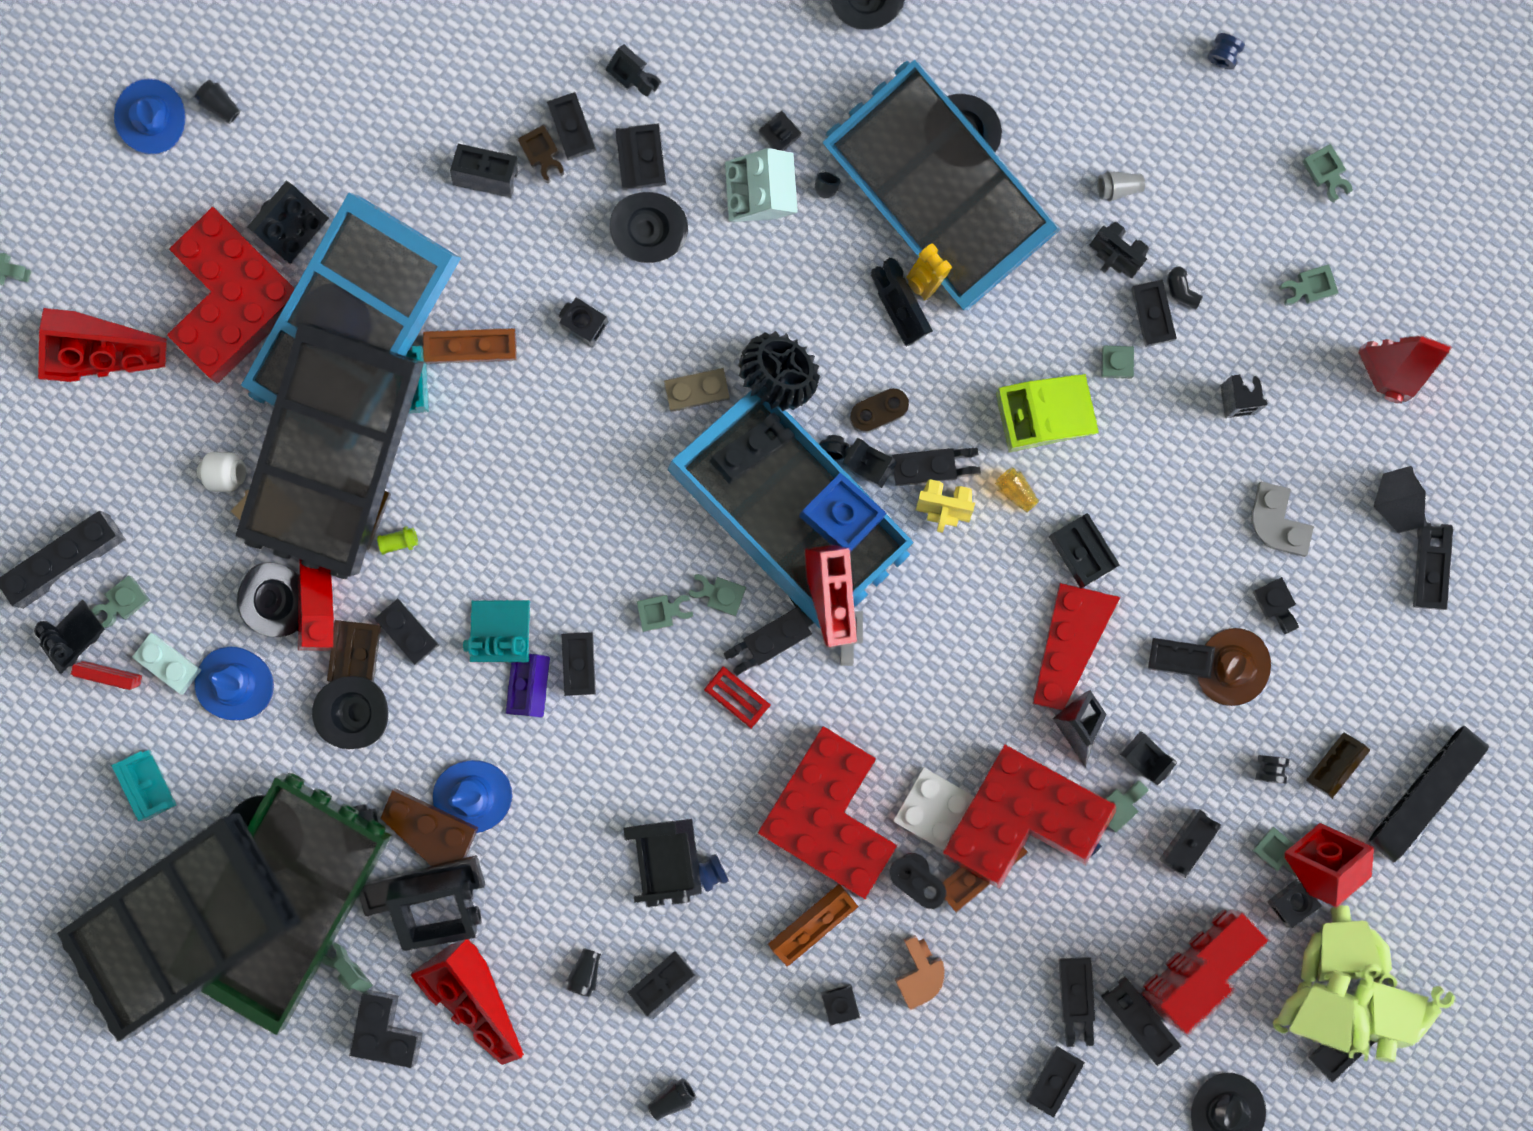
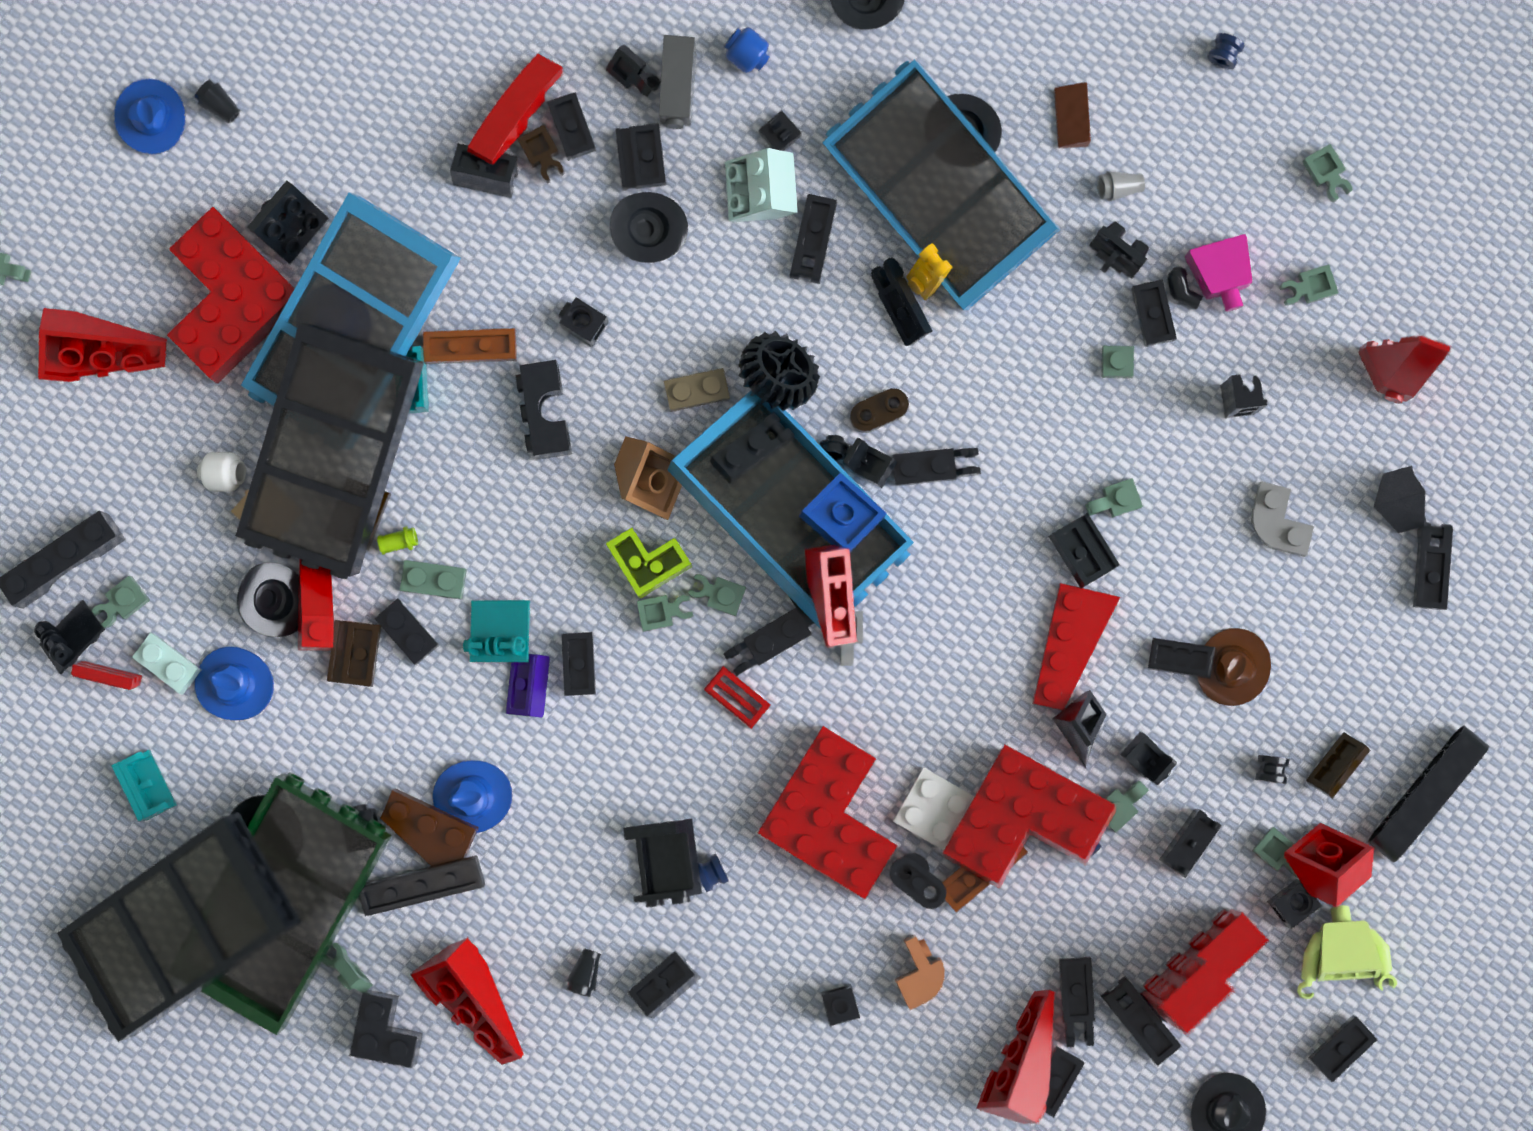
(350, 712): black hat -> none
(426, 888): black window -> none
(433, 579): none -> sand green plate
(514, 108): none -> red slope
(539, 383): none -> black arch
(645, 478): none -> medium nougat slope
(645, 570): none -> lime brick
(673, 1098): black cone -> none
(677, 81): none -> dark grey slope
(747, 50): none -> blue head
(813, 237): none -> black plate
(813, 925): dark orange plate -> none
(827, 184): black hinge -> none
(945, 509): light yellow hips -> none
(1017, 489): clear yellow cone -> none
(1022, 1082): none -> red wedge
(1046, 412): lime slope -> none
(1072, 115): none -> copper slope
(1117, 498): none -> sand green plate
(1222, 270): none -> dark pink torso
(1275, 601): black plate -> none
(1327, 1016): yellowish green torso -> none
(1396, 1015): yellowish green torso -> none

